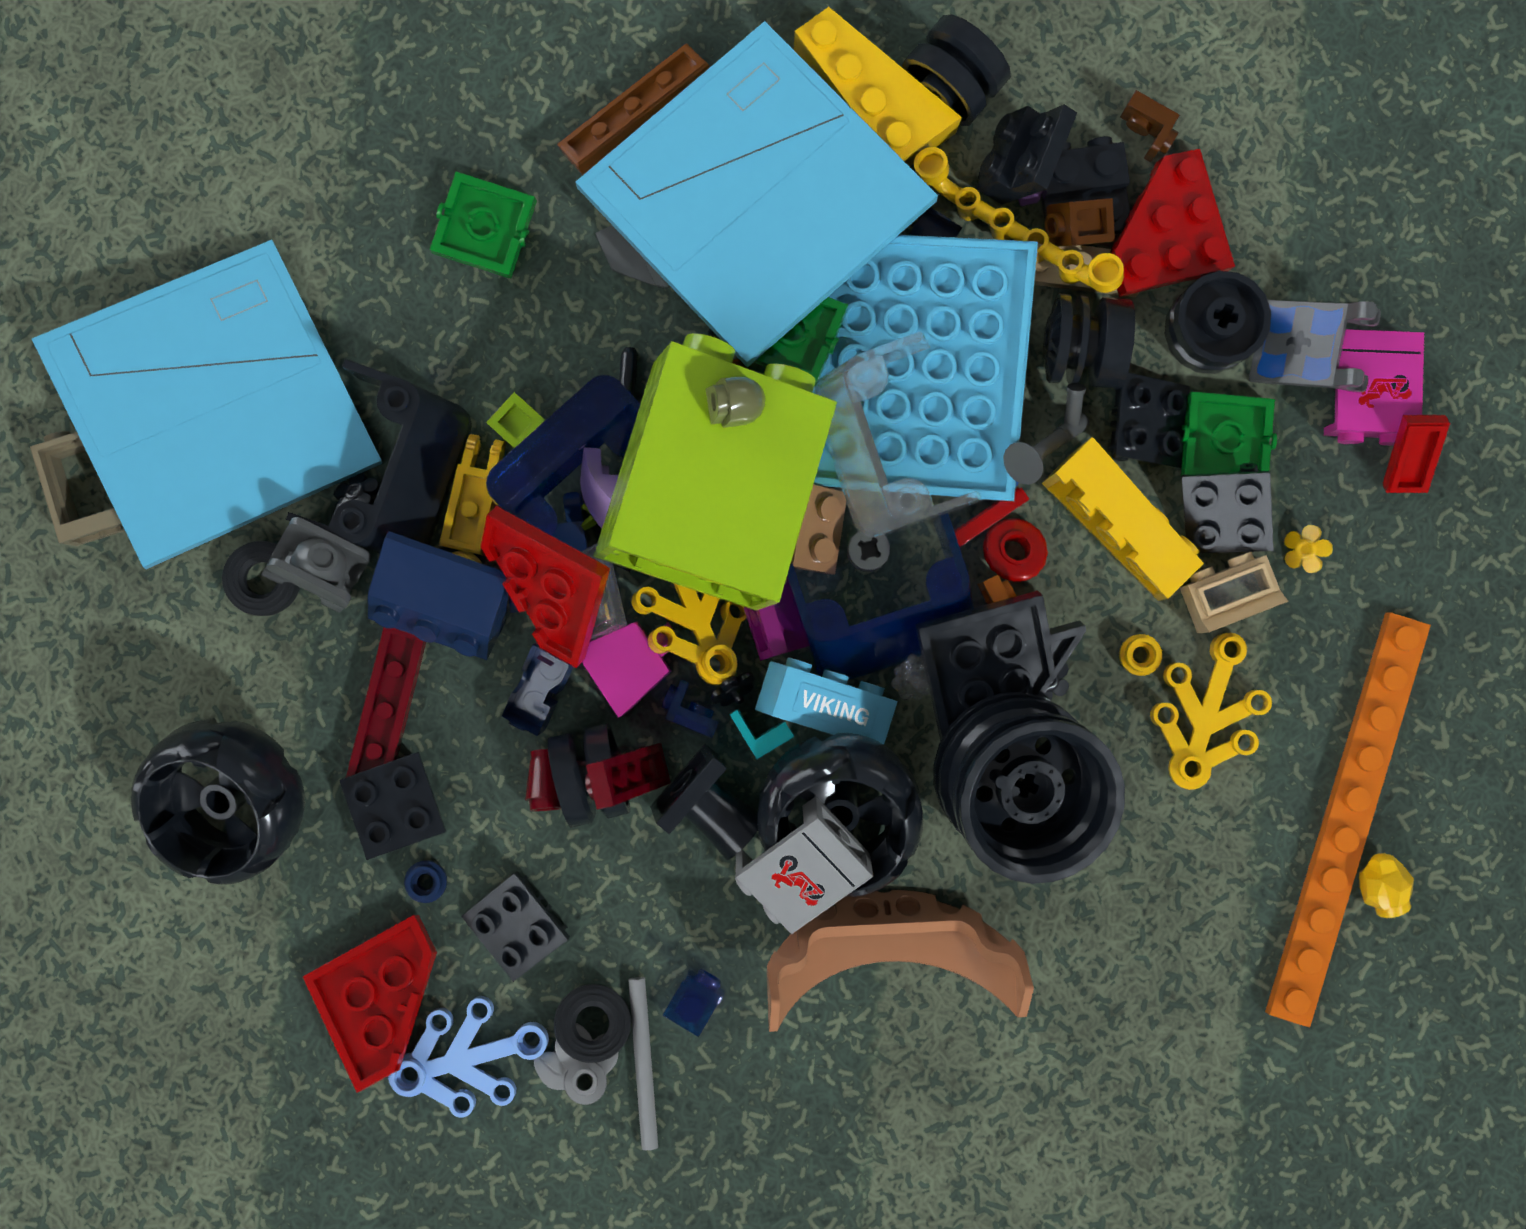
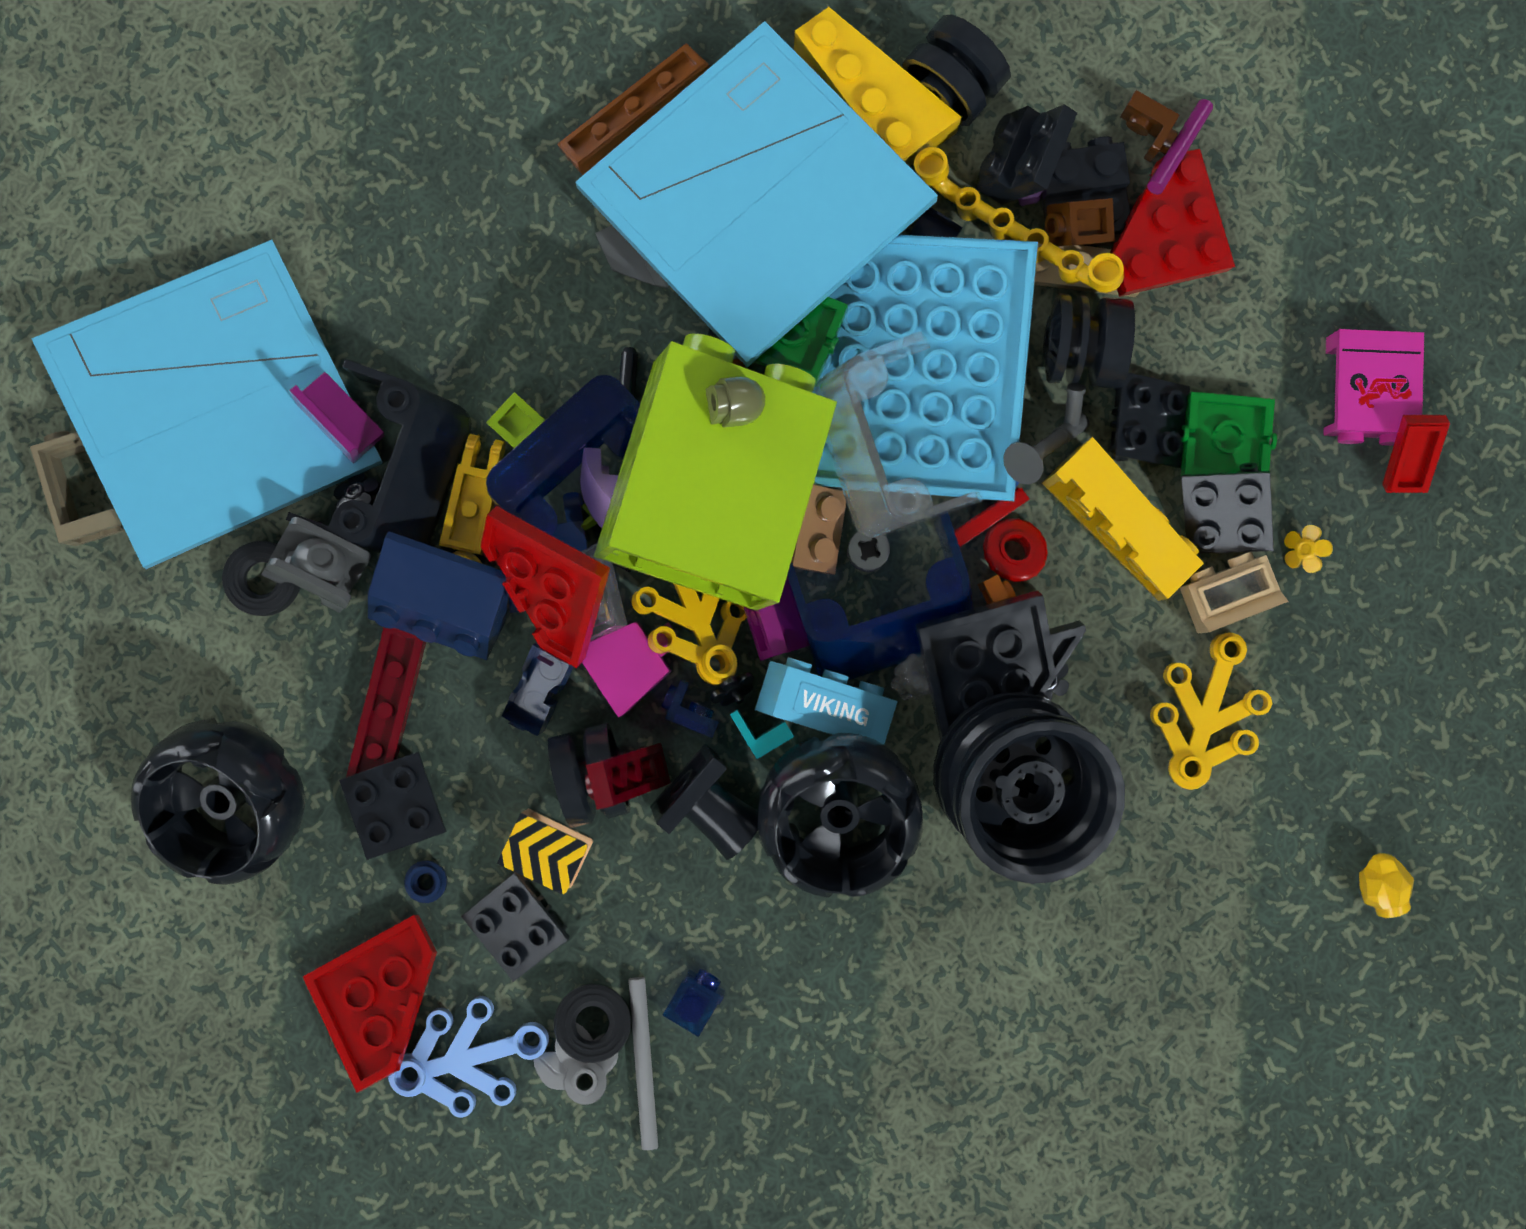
(338, 416): none -> magenta panel
(483, 225): green plate -> none
(540, 783): dark red cone -> none
(545, 851): none -> piece
(805, 869): light grey panel -> none
(892, 929): nougat windscreen -> none
(1153, 651): yellow plate -> none
(1180, 146): none -> magenta bar
(1224, 300): black wheel -> none
(1308, 344): dark grey flag -> none
(1347, 819): orange plate -> none

